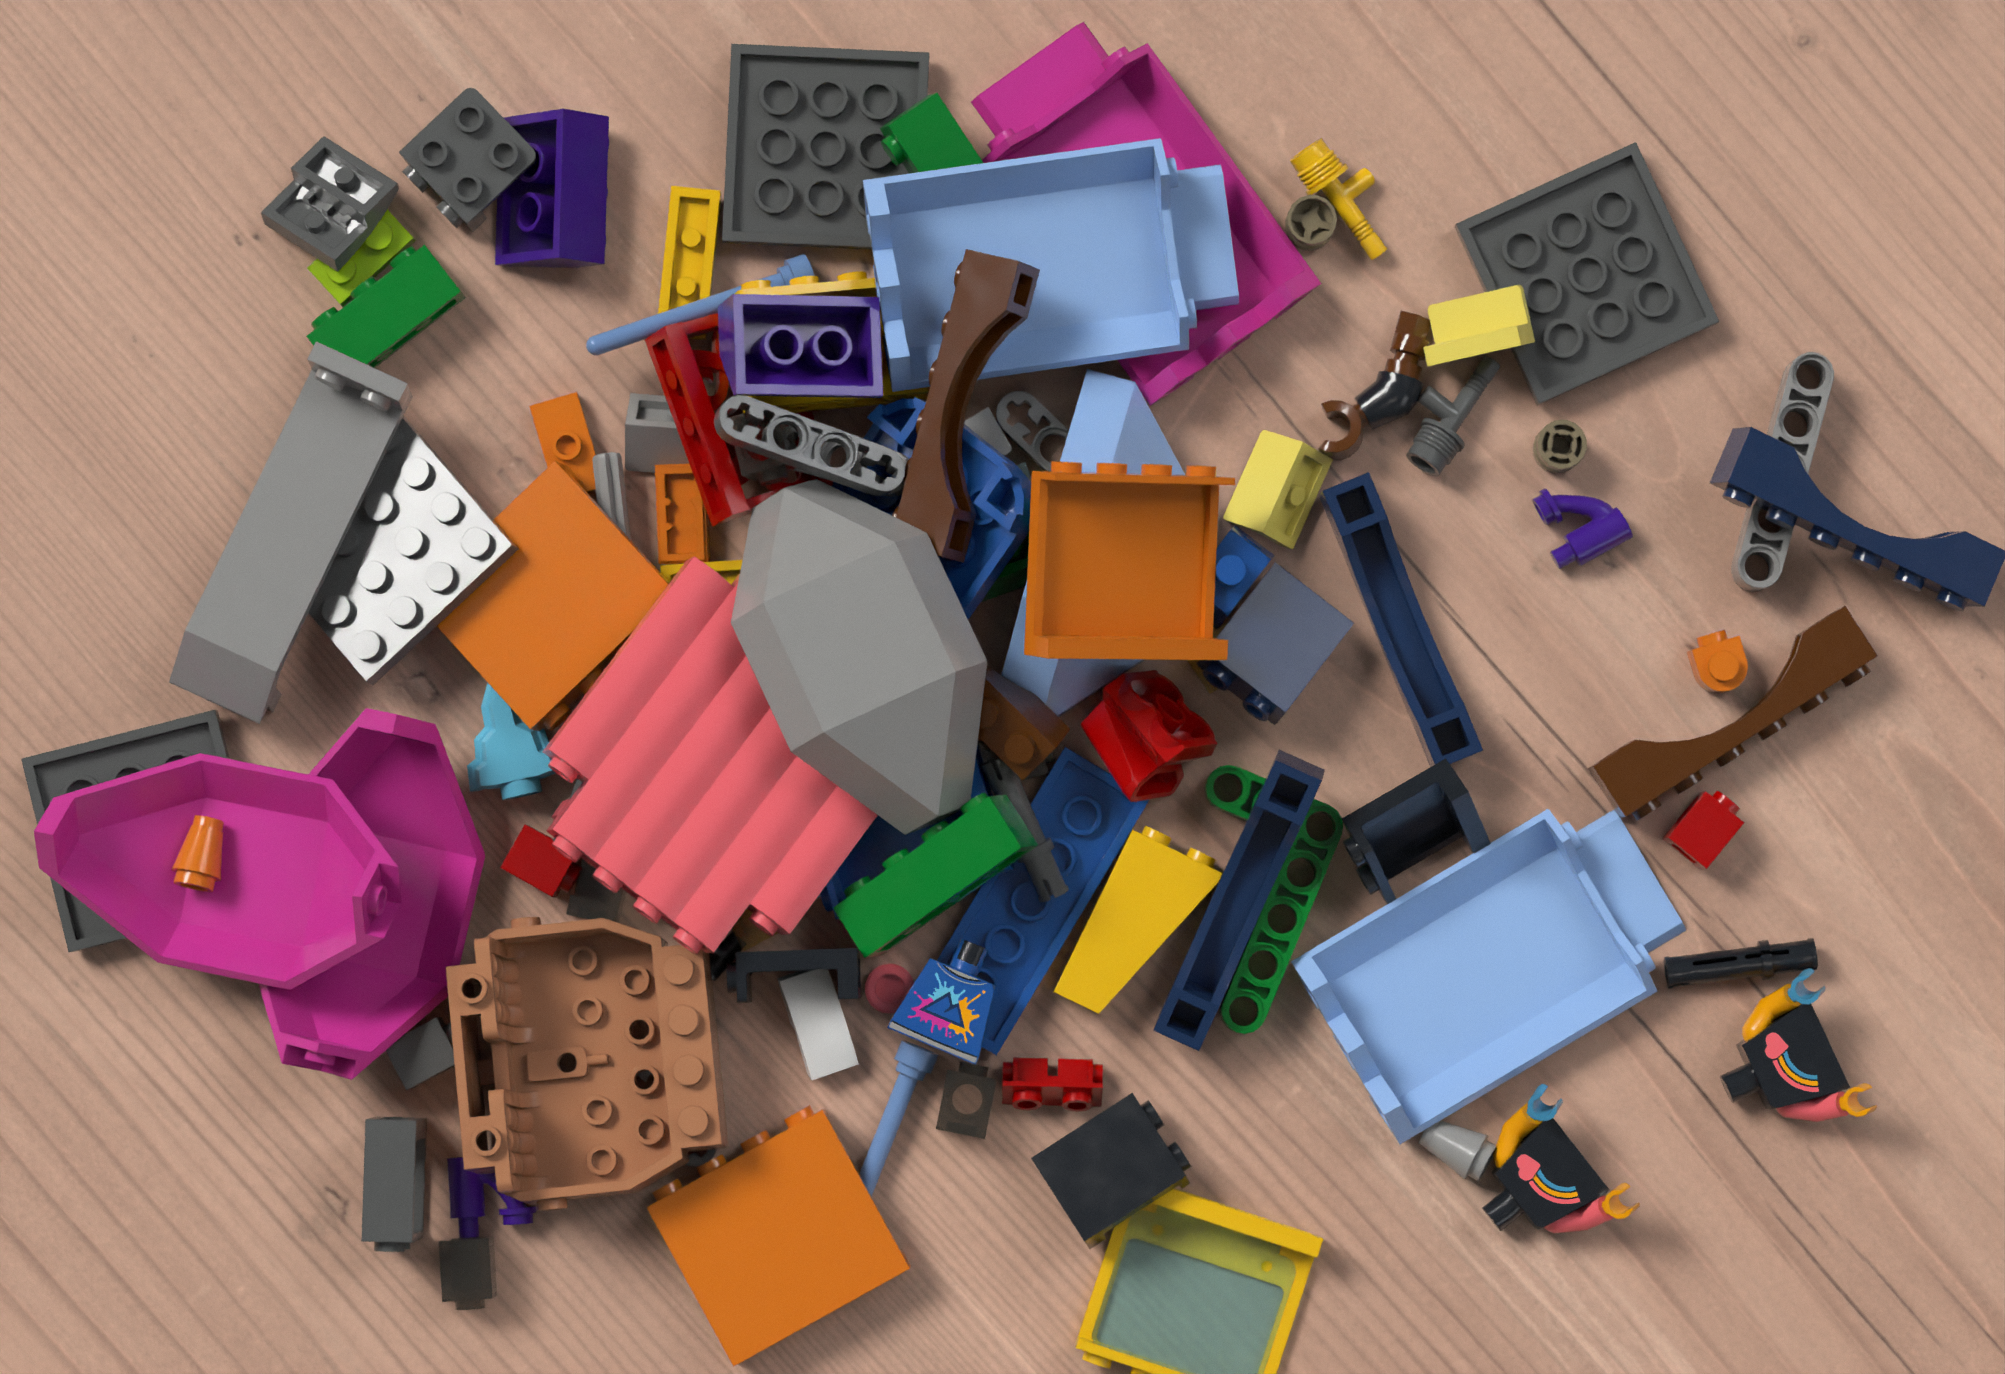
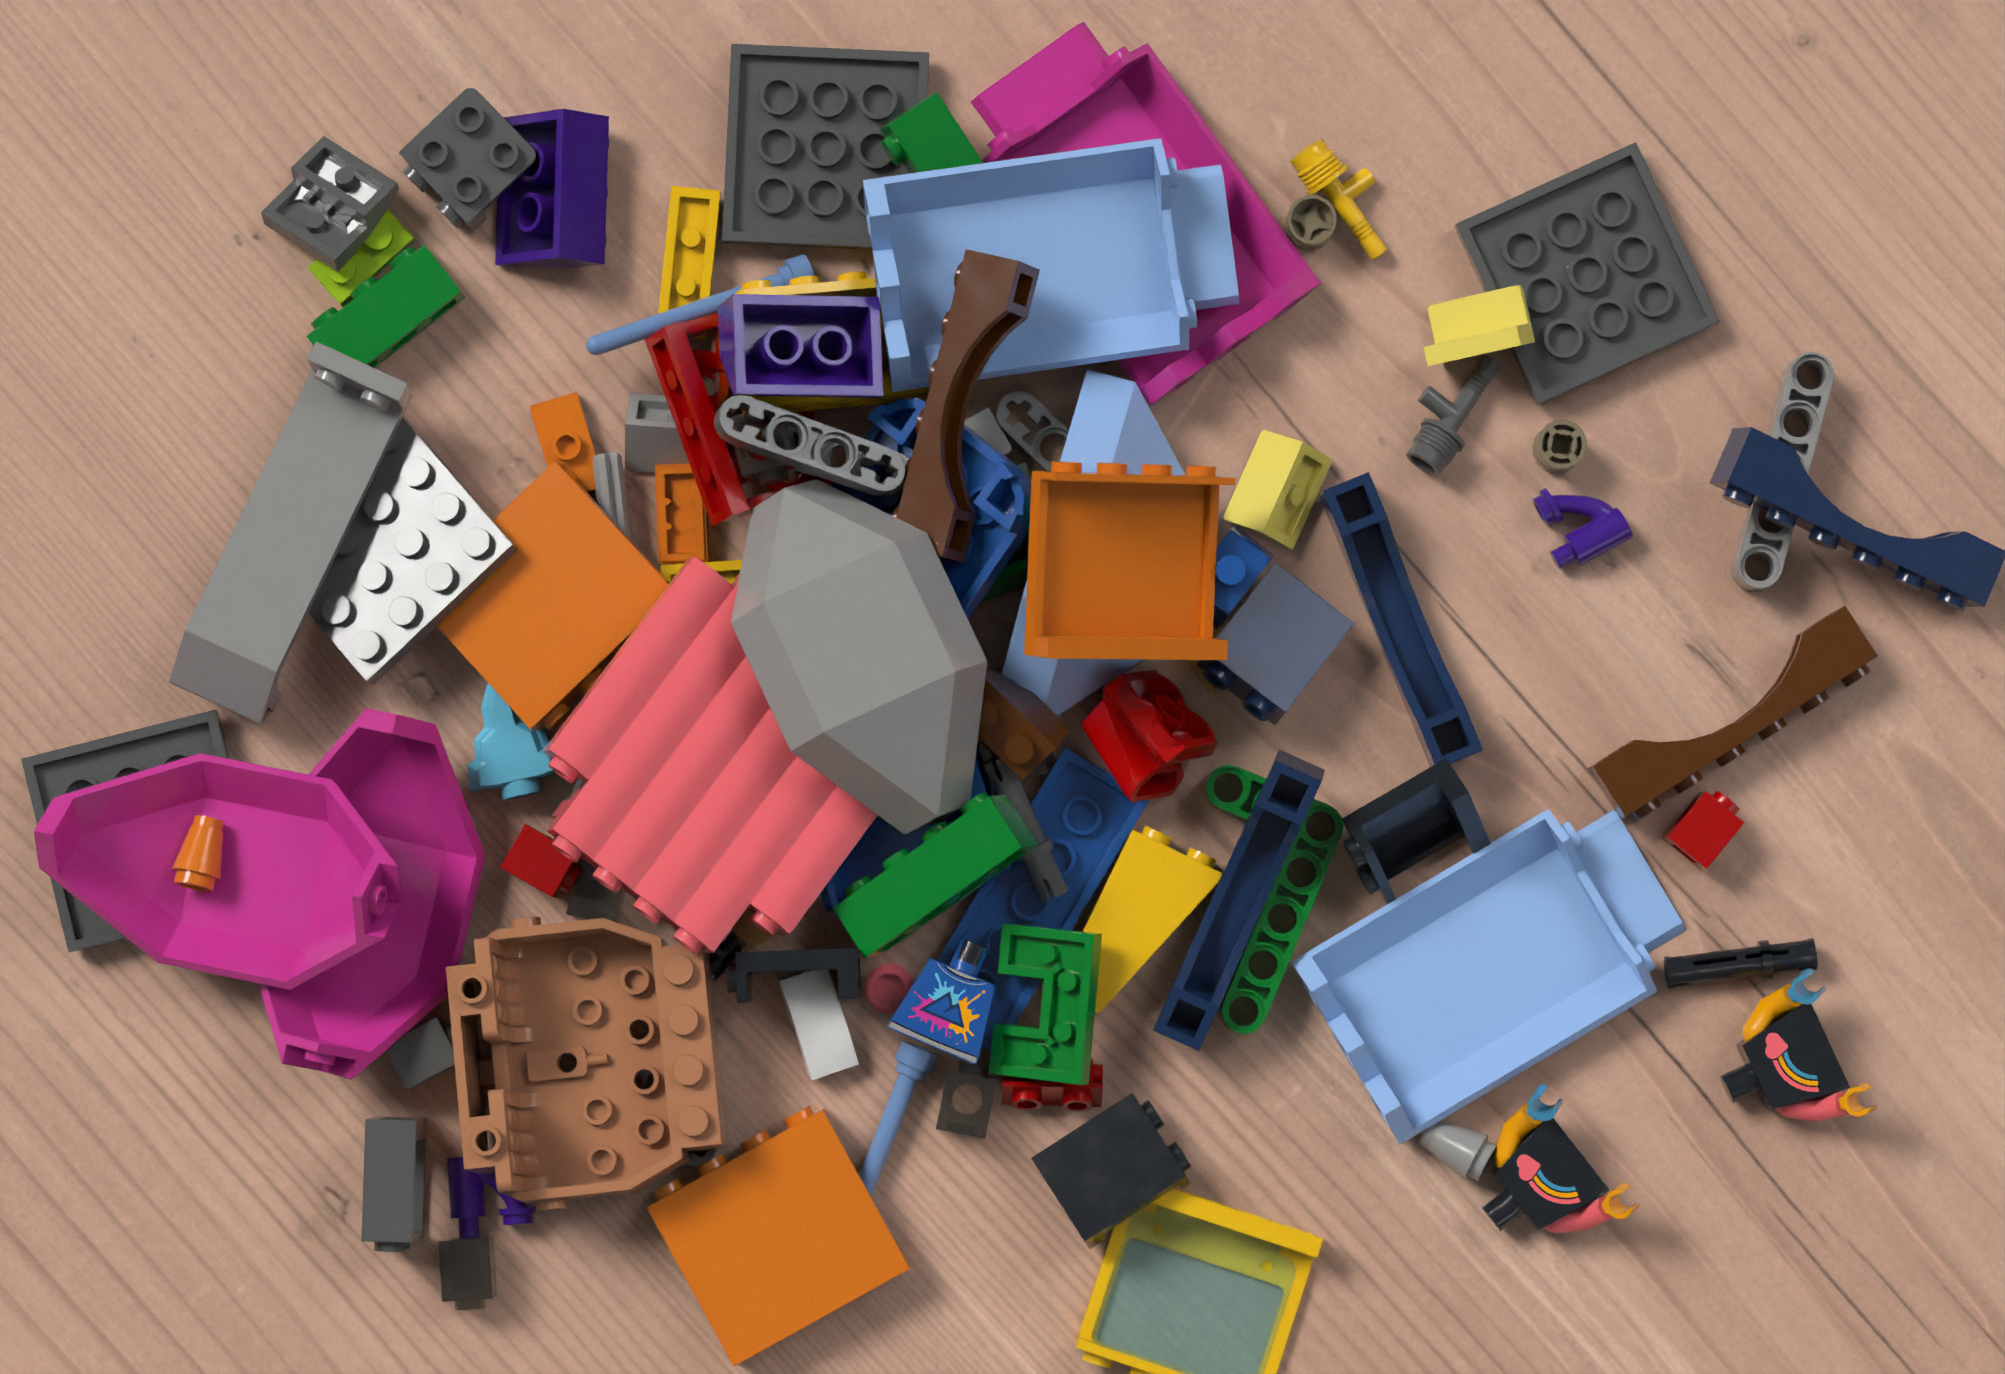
(1063, 1041): none -> green plate
(1390, 395): piece -> none
(1718, 662): orange plate -> none

